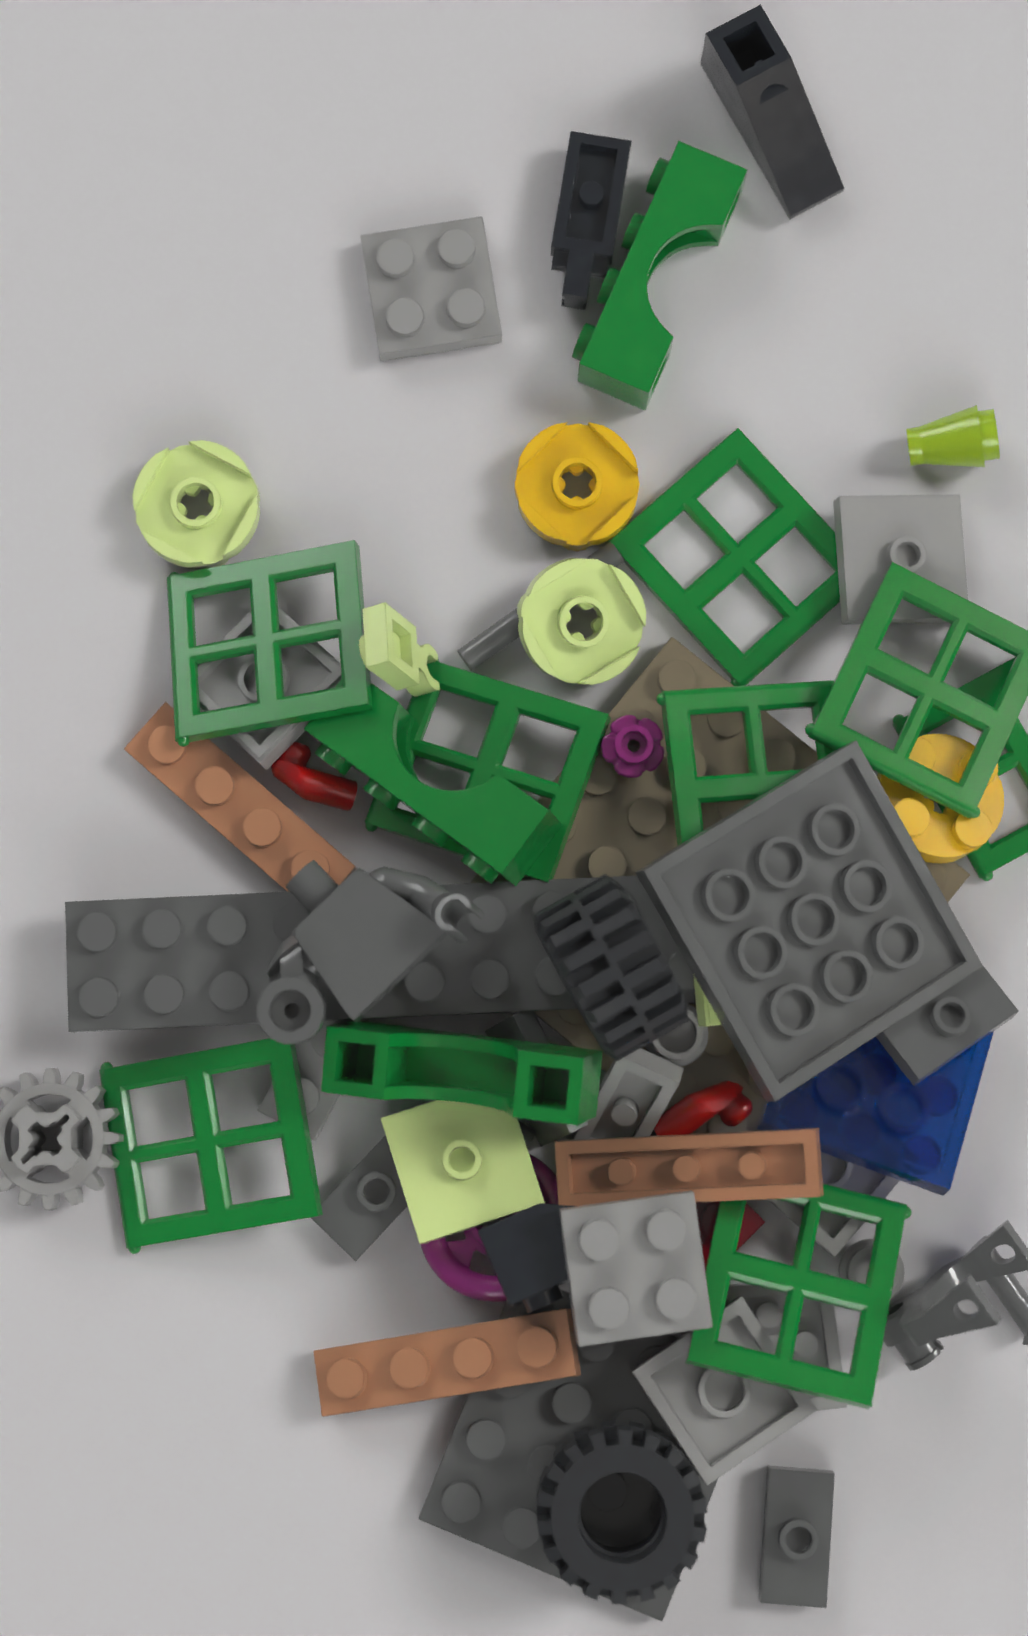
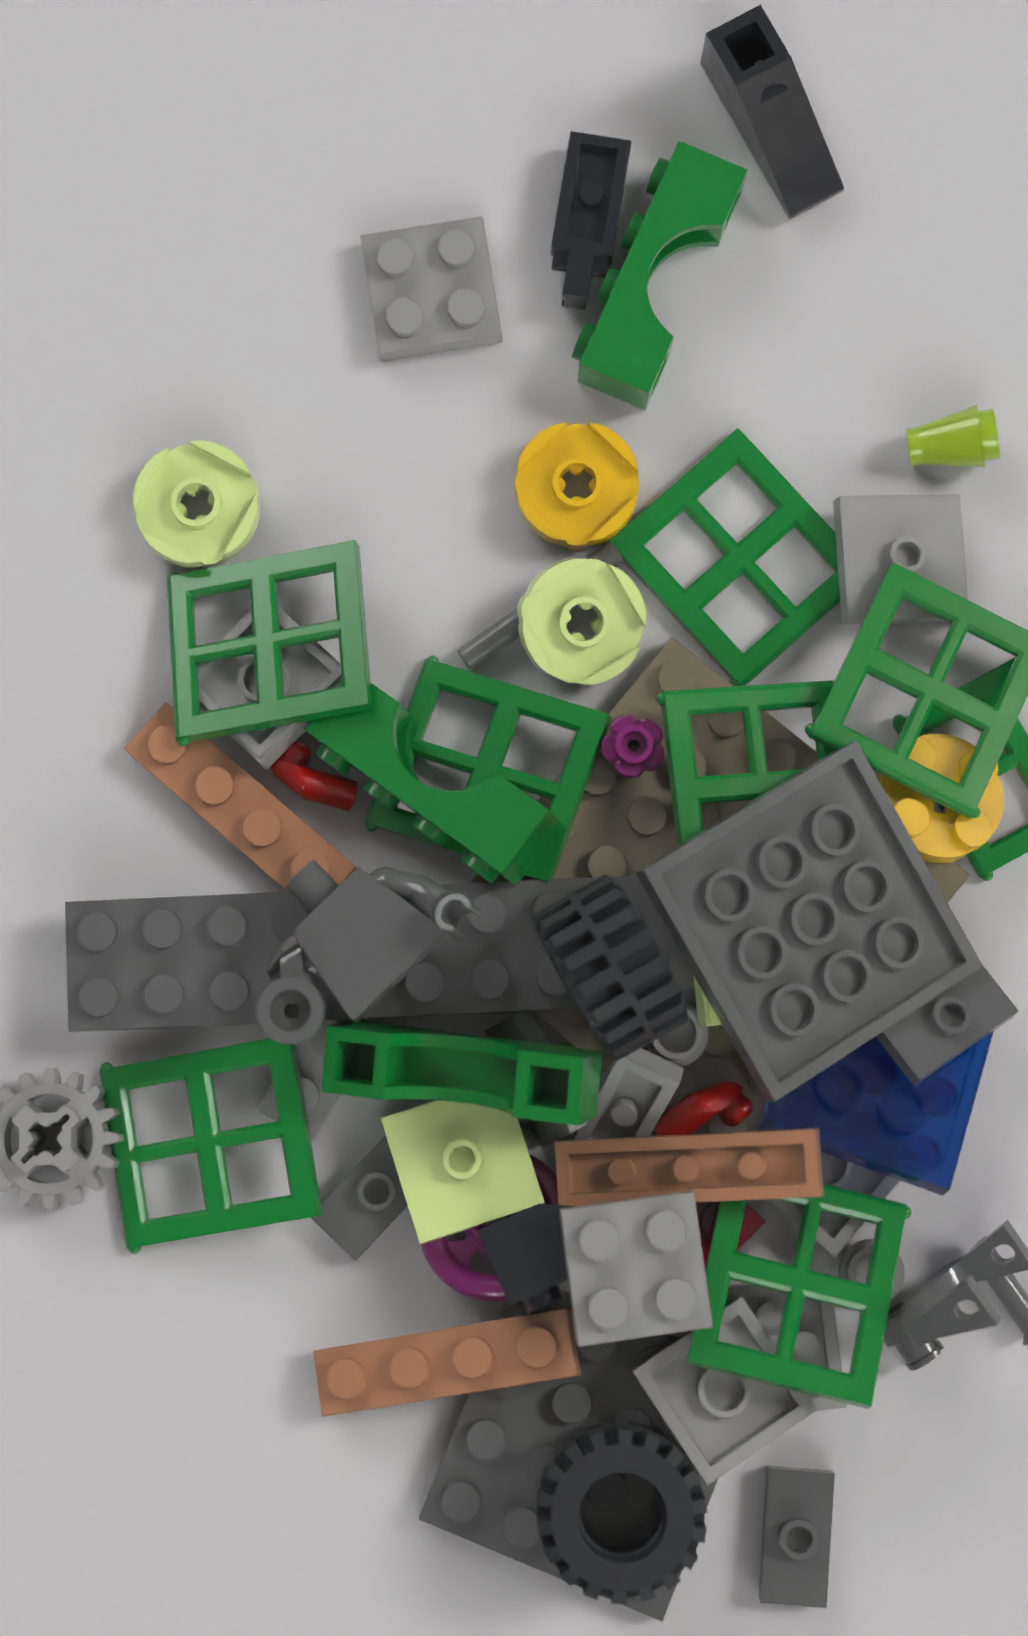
(392, 651): yellowish green plate -> none

